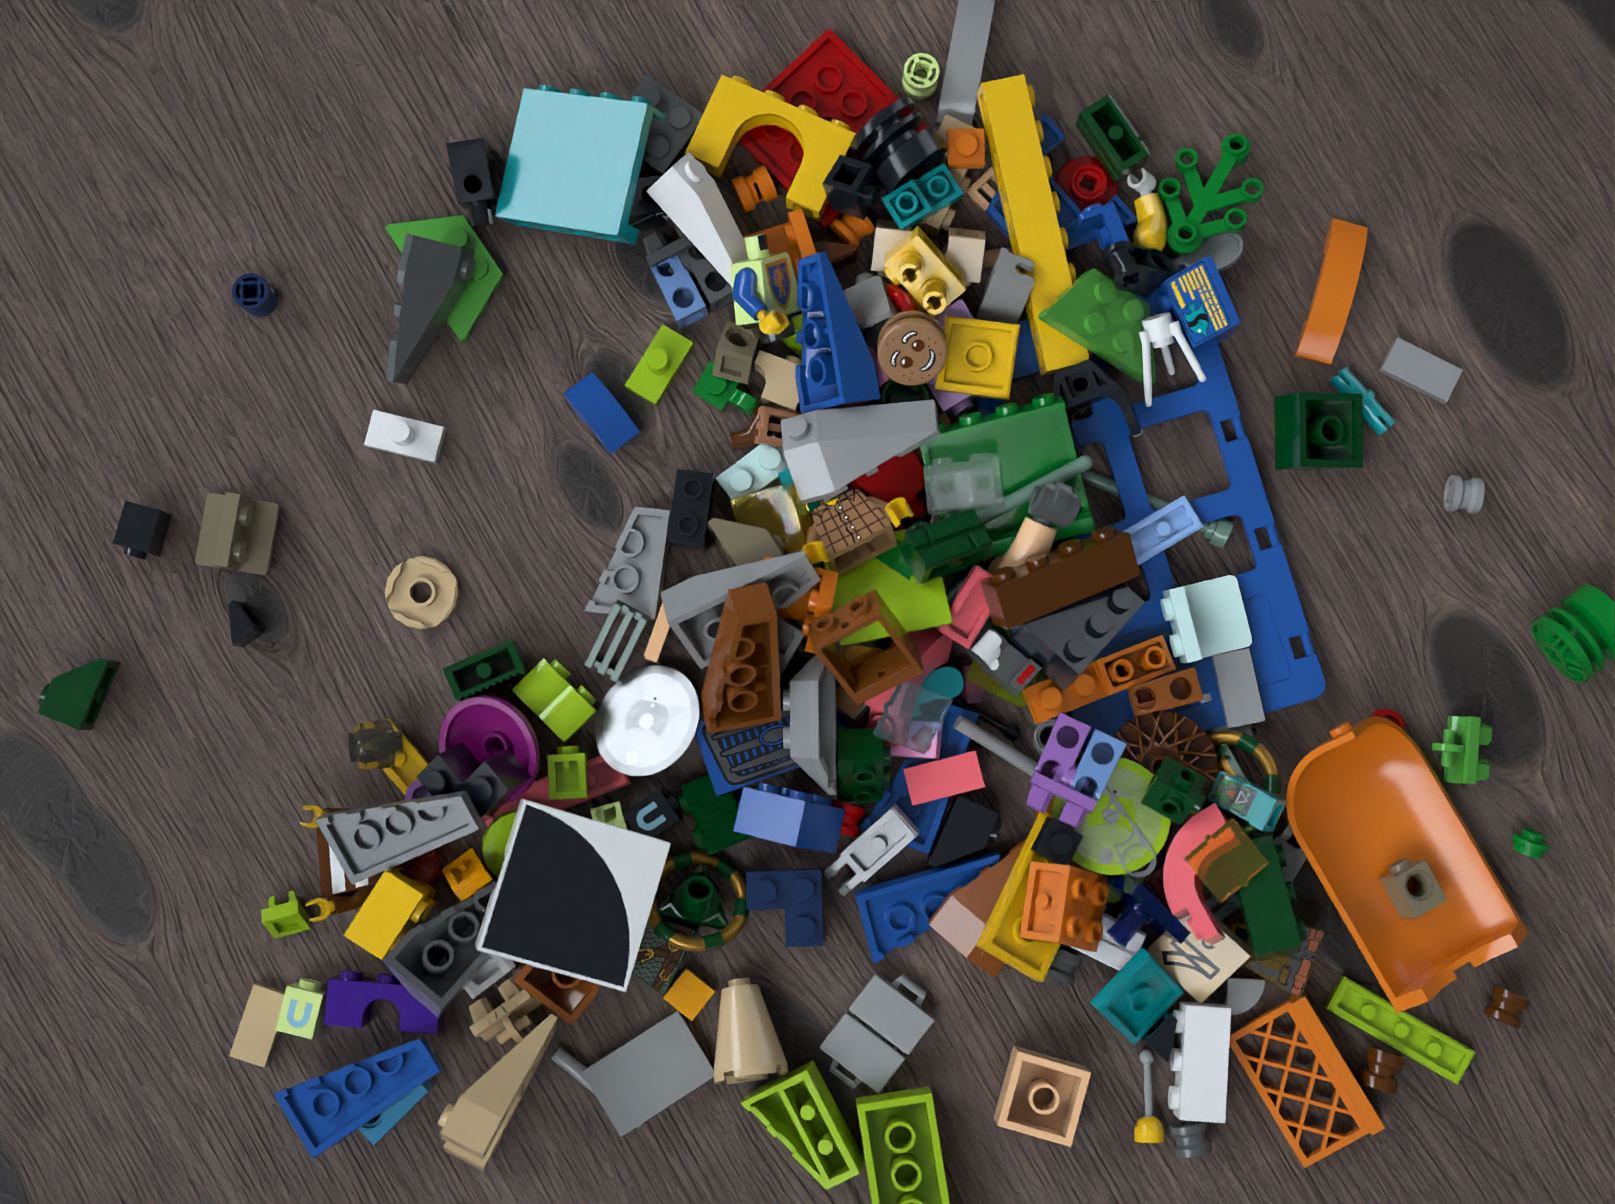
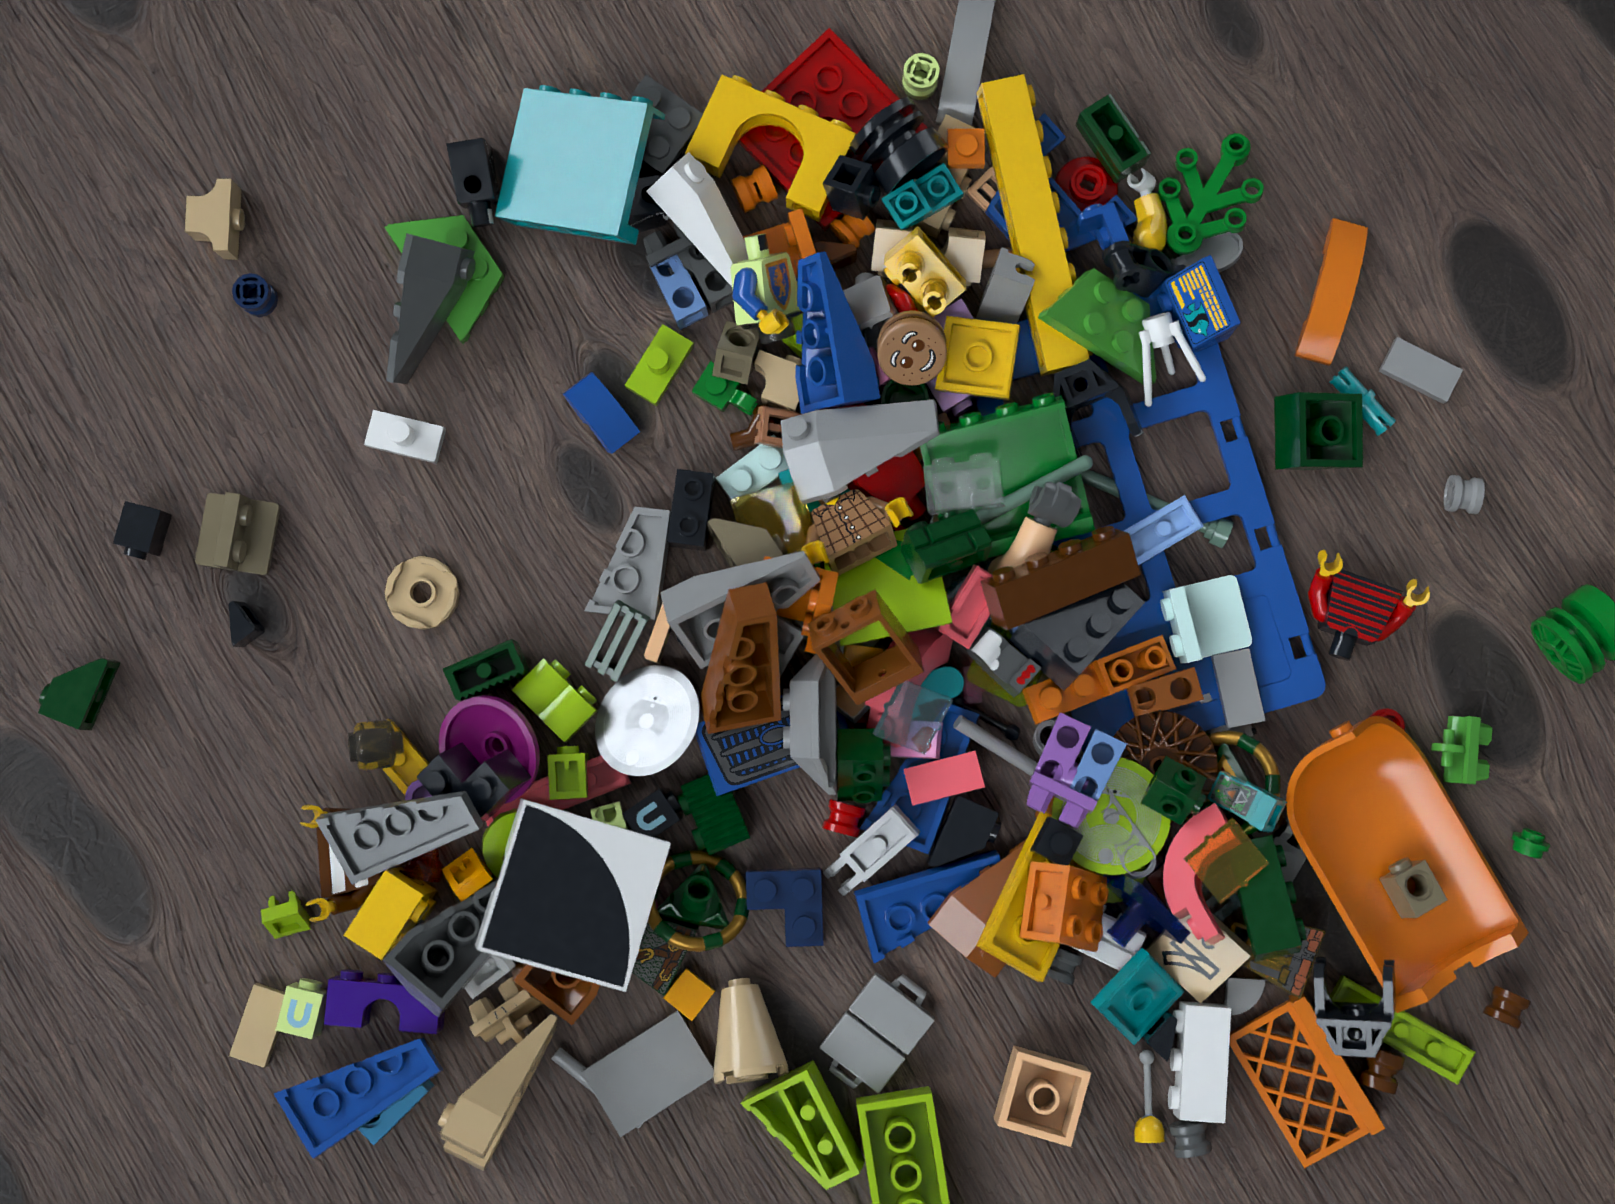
(217, 218): none -> tan brick
(789, 817): brick -> none
(1352, 1026): none -> black piece
(1357, 607): none -> torso

